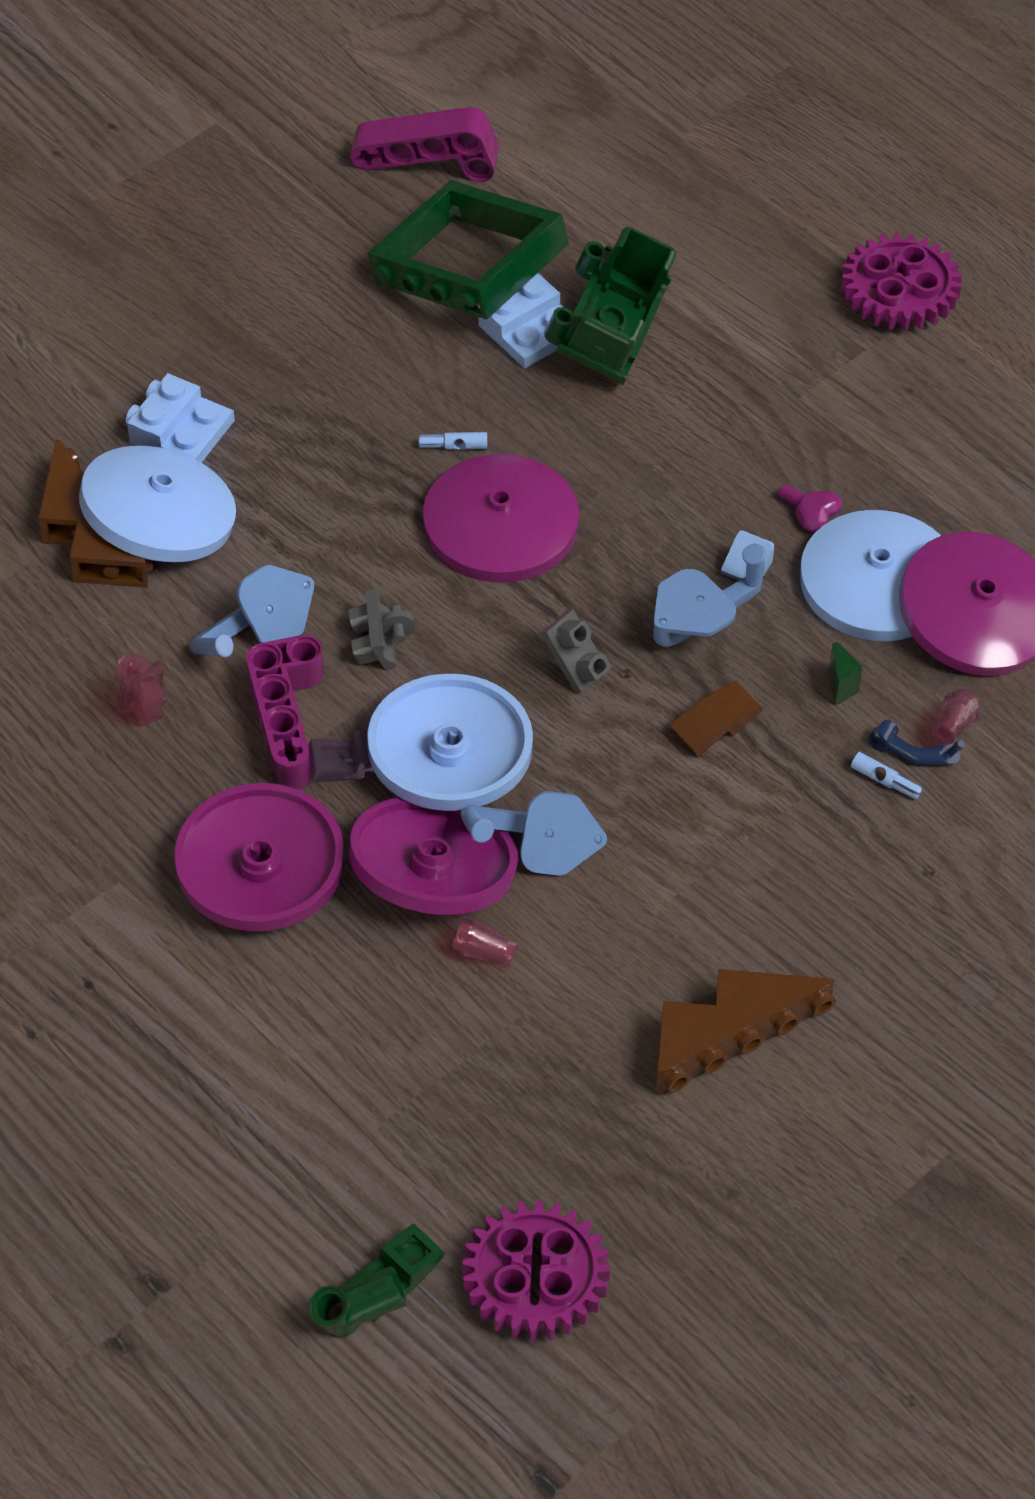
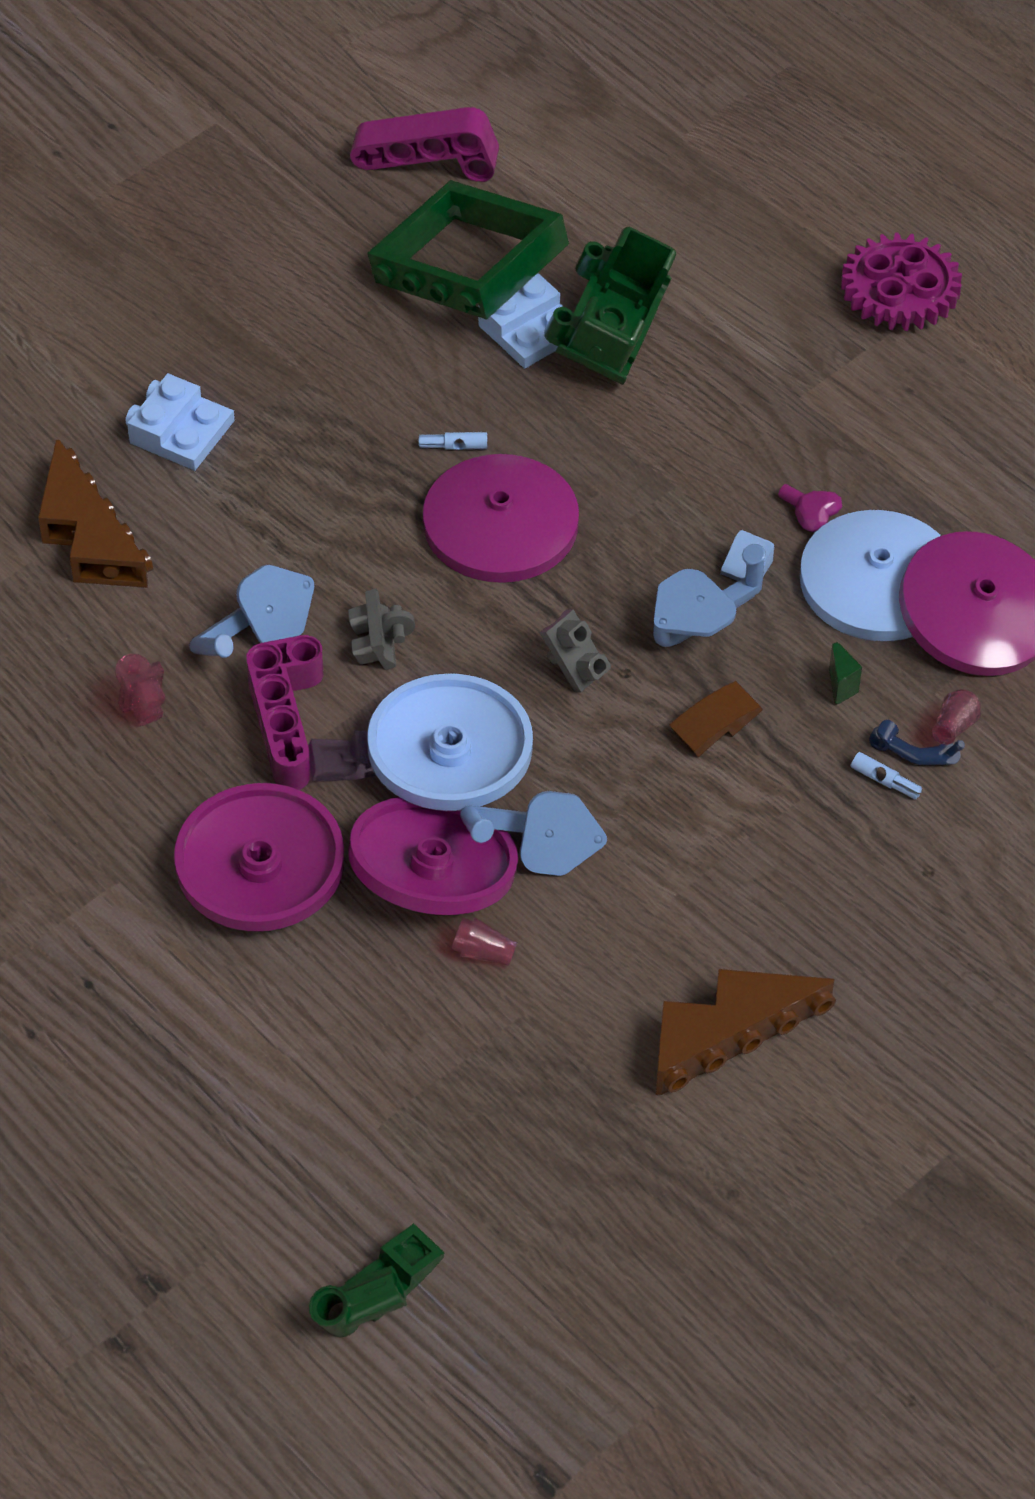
(157, 503): light blue dish -> none
(578, 1272): magenta gear -> none

